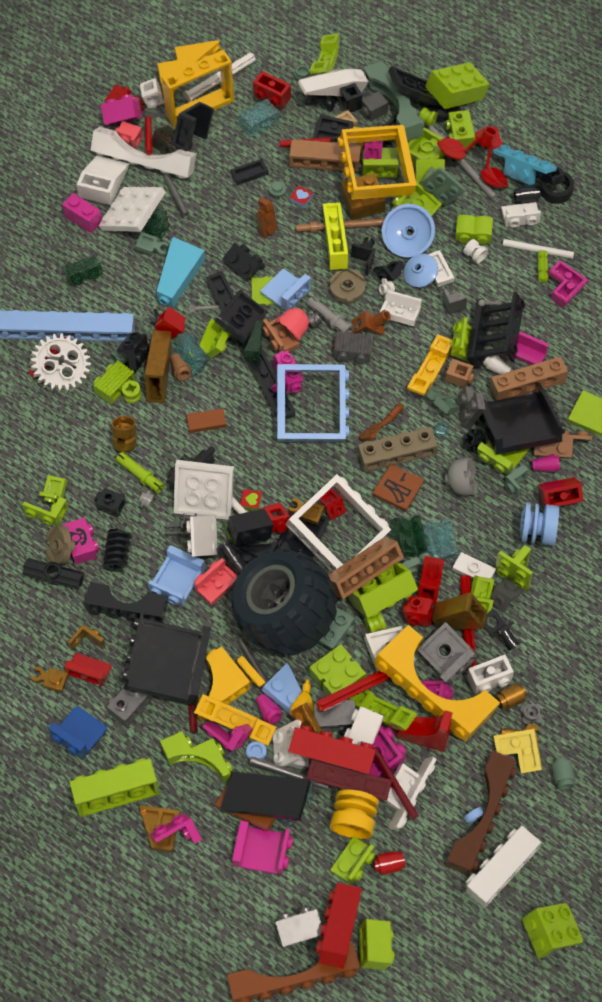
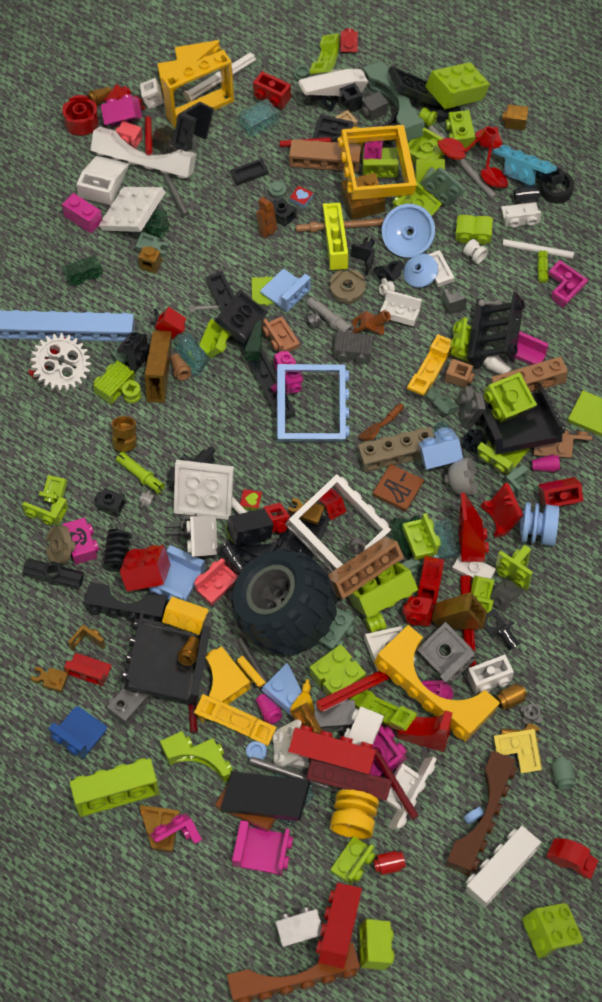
(80, 115): none -> red brick
(99, 95): none -> pearl gold cone
(145, 567): none -> red brick
(150, 255): none -> pearl gold brick
(178, 271): medium azure slope -> none
(185, 615): none -> yellow brick
(188, 653): none -> pearl gold cone
(206, 420): dark orange tile -> none
(230, 742): dark pink bracket -> none
(242, 261): black bracket -> none
(284, 212): none -> black brick
(295, 321): coral hair -> none
(349, 41): none -> red bracket
(356, 549): none -> flat silver hinge
(421, 537): none -> lime bracket
(441, 450): none -> light blue brick
(471, 533): none -> red slope
(503, 510): none -> red piece
(509, 397): none -> lime plate
(515, 117): none -> pearl gold brick
(572, 855): none -> red brick

